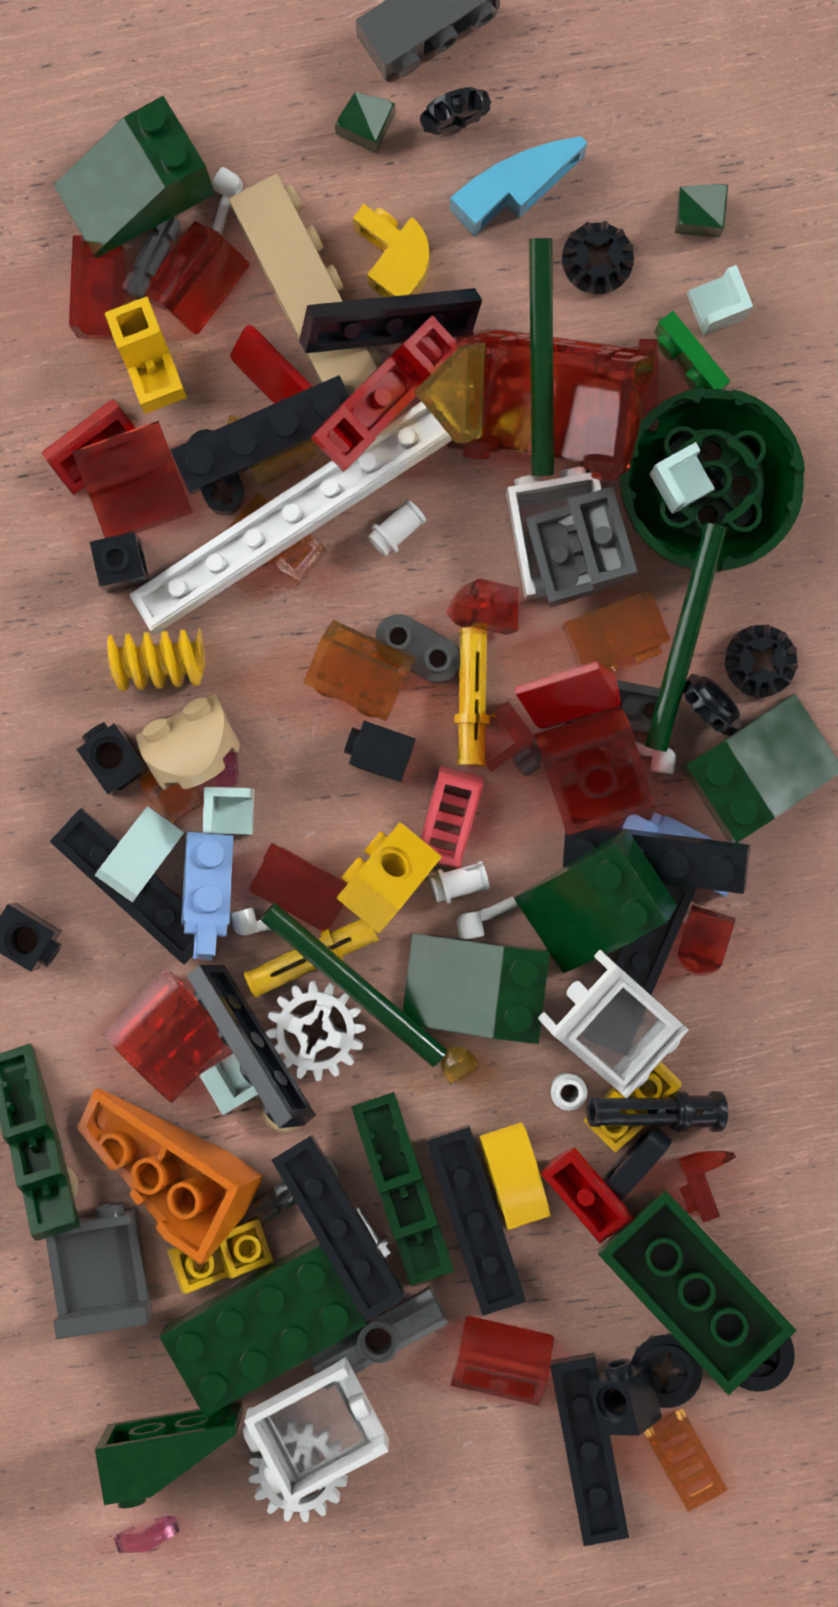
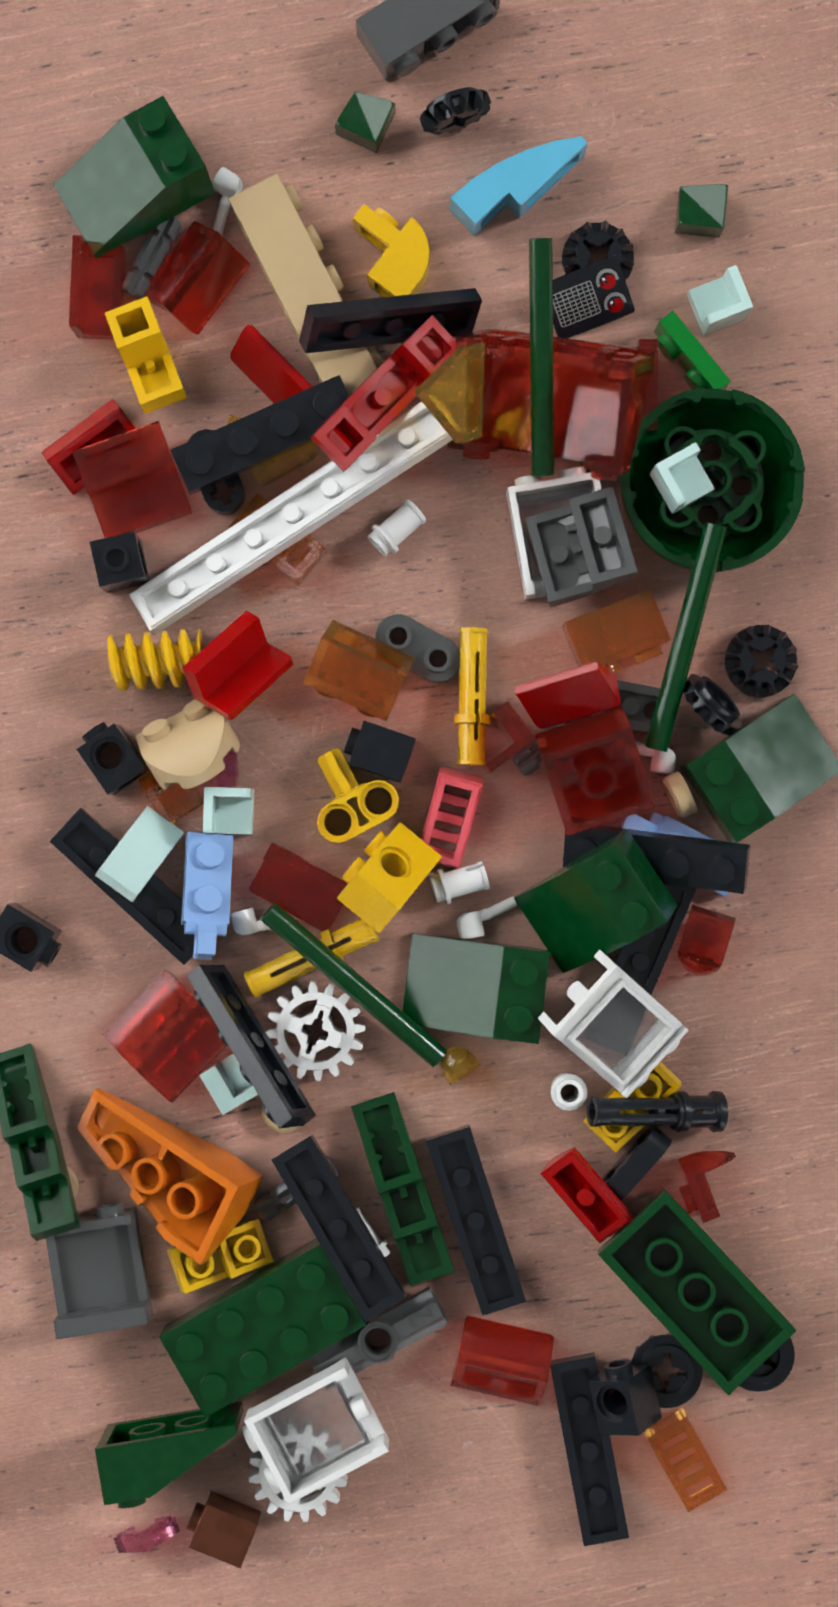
(223, 1528): none -> copper brick
(235, 667): none -> red panel
(350, 797): none -> yellow beam
(486, 606): clear red plate -> none
(515, 1175): yellow slope -> none
(590, 298): none -> black sticker
(679, 795): none -> tan tile

